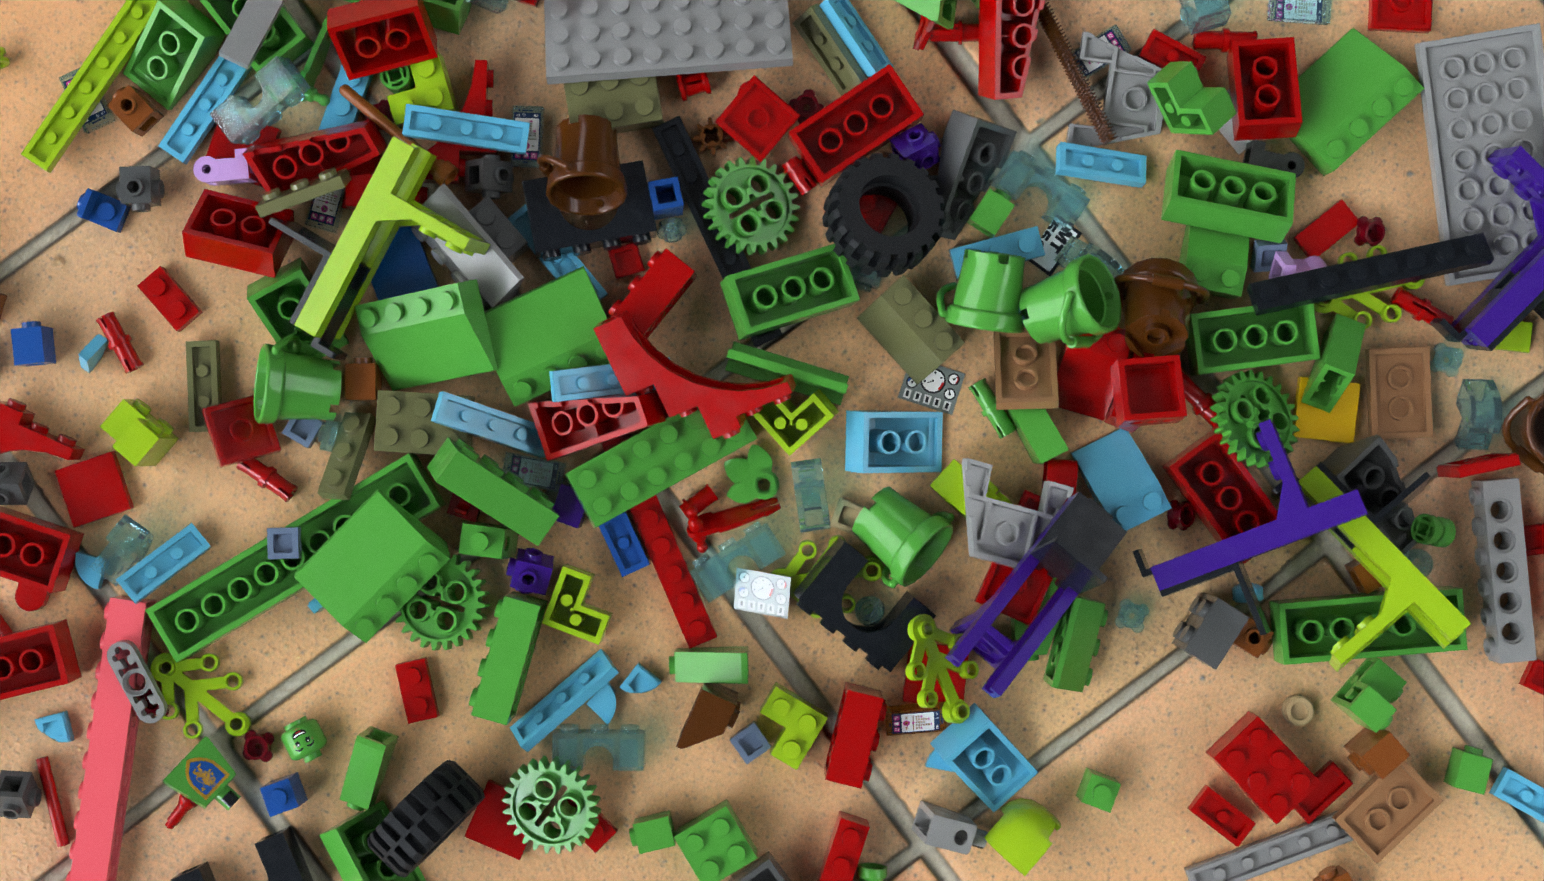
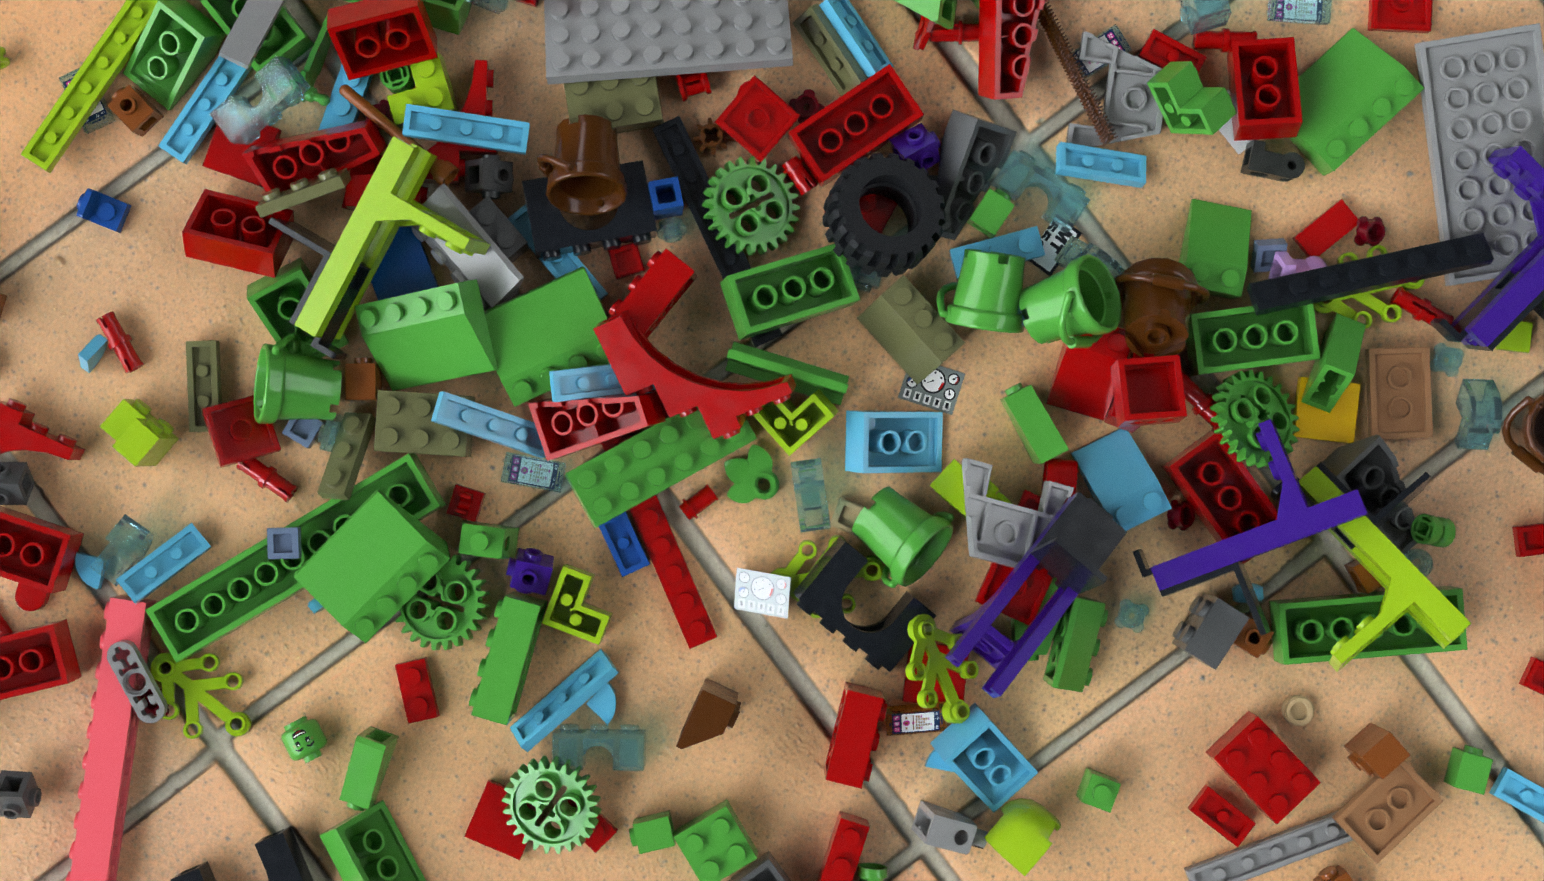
(33, 345): blue brick -> none
(52, 801): red bar -> none
(56, 726): medium azure tile -> none
(94, 489): red tile -> none
(140, 187): dark grey brick -> none
(169, 299): red plate -> none
(179, 812): red piece -> none
(204, 776): torso -> none
(224, 171): lavender leg -> none
(252, 752): dark red plate -> none
(283, 794): blue brick -> none
(326, 211): tile -> none
(425, 818): black tyre -> none
(493, 491): bright green brick -> none
(534, 116): tile -> none
(568, 507): dark purple brick -> none
(640, 680): medium azure tile -> none
(710, 665): bright green slope -> none
(712, 572): clear light blue arch -> none
(726, 520): red piece -> none
(750, 742): sand blue plate -> none
(799, 720): lime brick -> none
(864, 607): clear light blue plate -> none
(987, 401): bright green pin -> none
(1024, 372): medium nougat plate -> none
(1229, 196): bright green brick -> none
(1332, 786): red tile -> none
(1368, 694): bright green brick -> none
(1478, 465): red tile -> none
(1520, 643): light grey brick -> none

